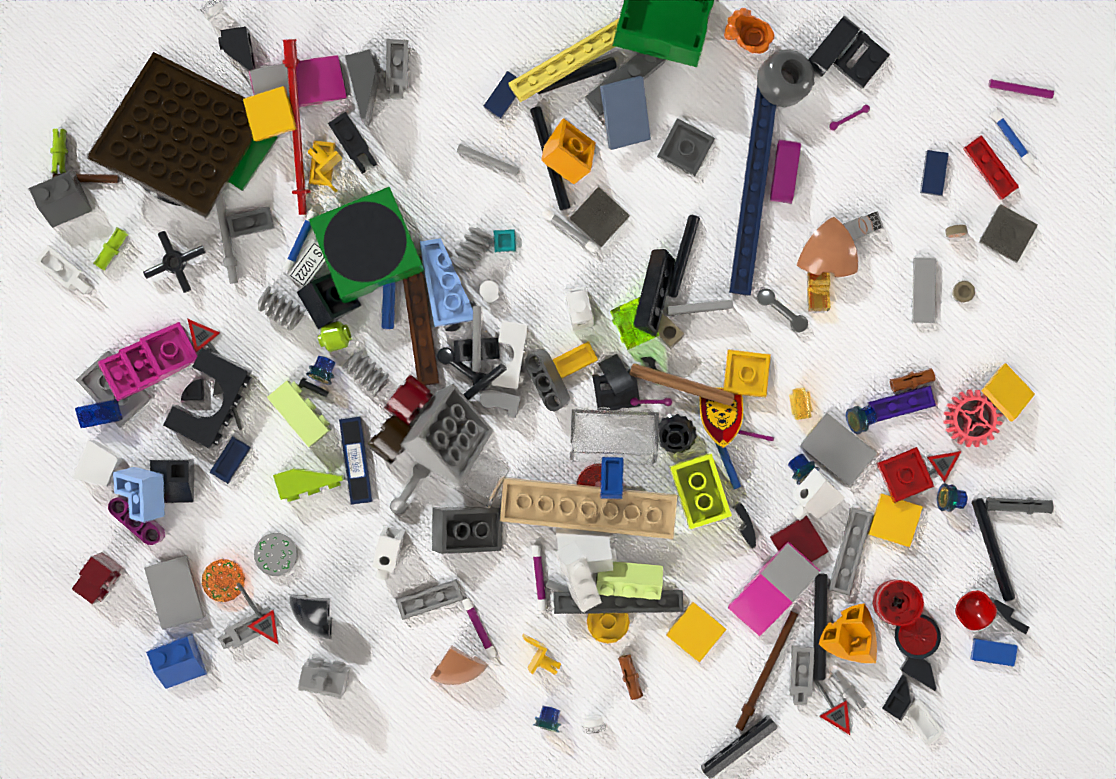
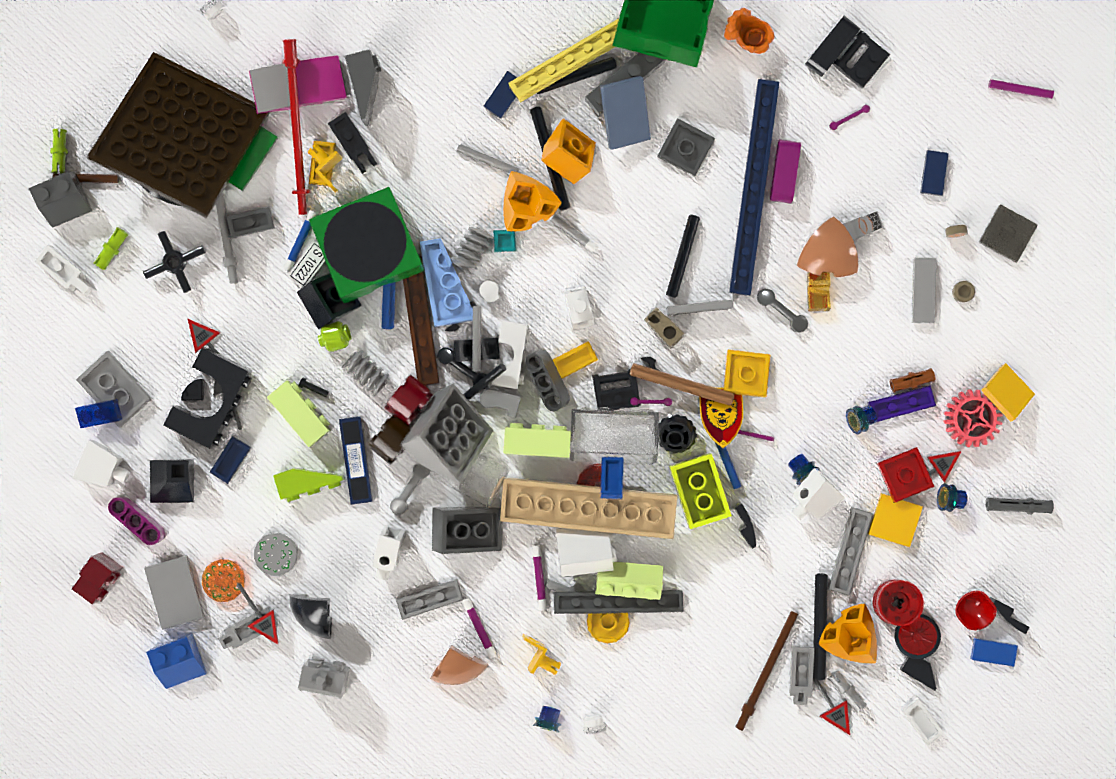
(144, 492): light blue brick -> none
(148, 361): dark pink slope -> none
(238, 46): black slope -> none
(269, 113): yellow tile -> none
(280, 309): light grey piece -> none
(322, 370): clear blue piece -> none
(397, 67): light grey hinge -> none
(527, 202): none -> light orange brick
(537, 440): none -> yellowish green brick
(579, 575): white arch -> none
(599, 217): clear smoke tile -> none
(617, 375): black slope -> none
(624, 318): clear neon green brick -> none
(630, 676): dark orange pin -> none
(654, 291): black slope -> none
(696, 631): yellow tile -> none
(739, 747): black slope -> none
(774, 589): slope -> none
(775, 87): dark grey piece -> none
(801, 403): clear yellow brick -> none
(802, 537): dark red tile -> none
(838, 449): light grey tile -> none
(899, 699): black tile -> none
(991, 167): red tile -> none
(993, 549): black axle -> none
(1011, 136): blue bar -> none

